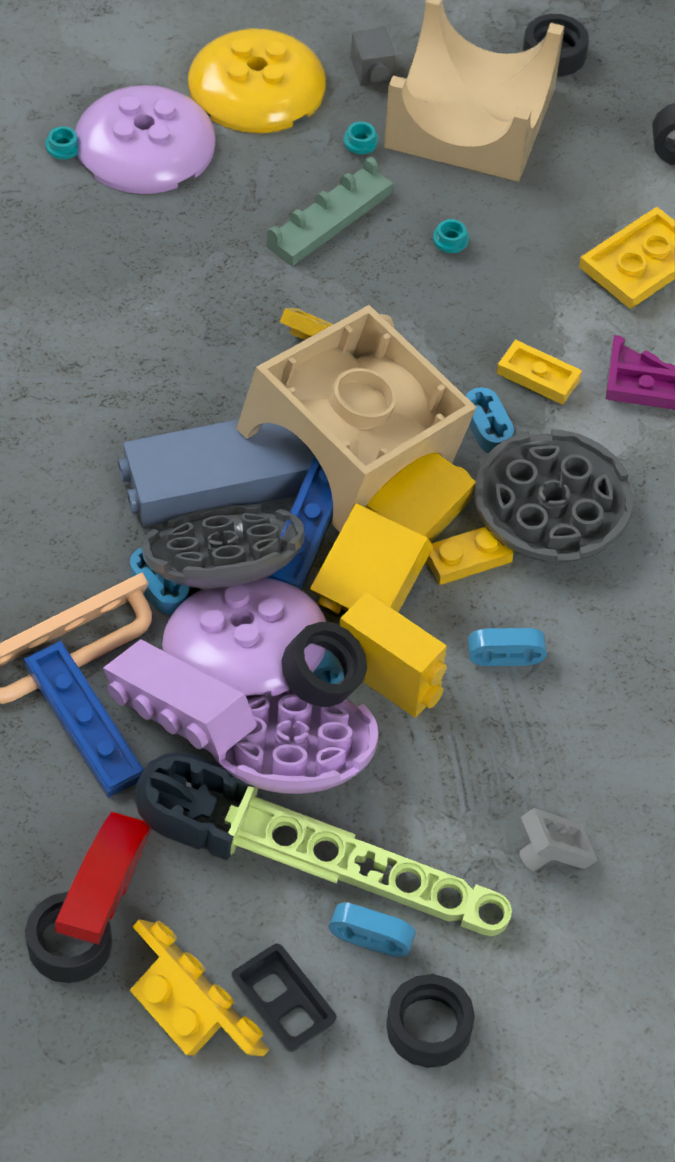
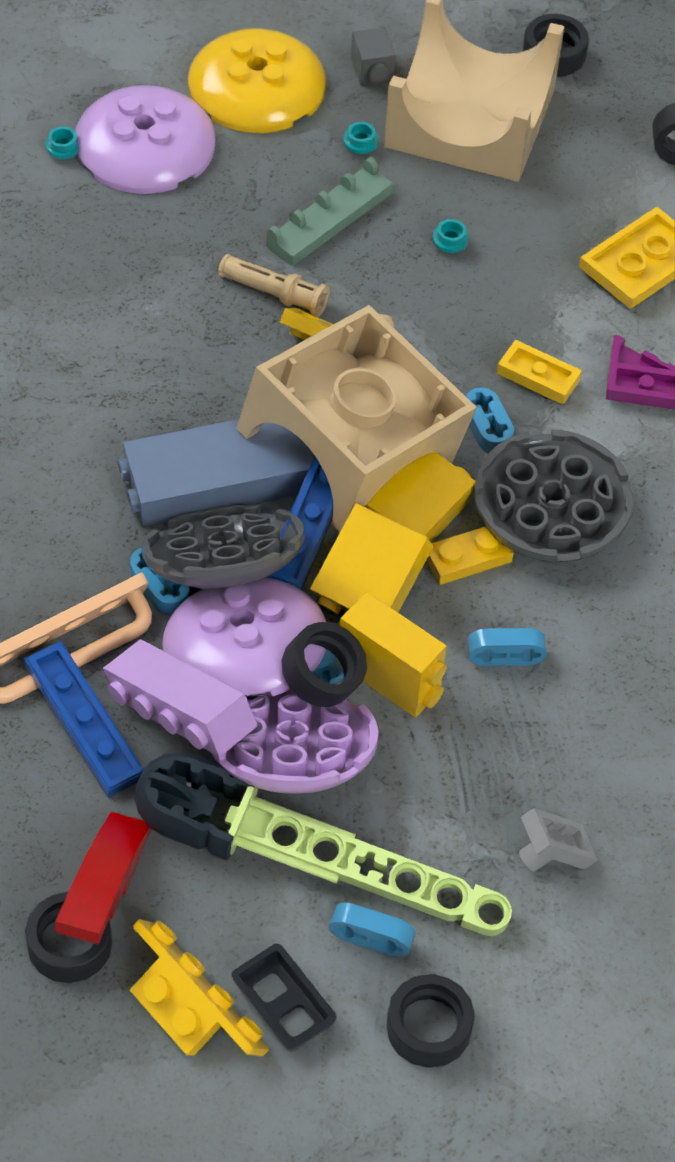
(289, 289): none -> tan pin

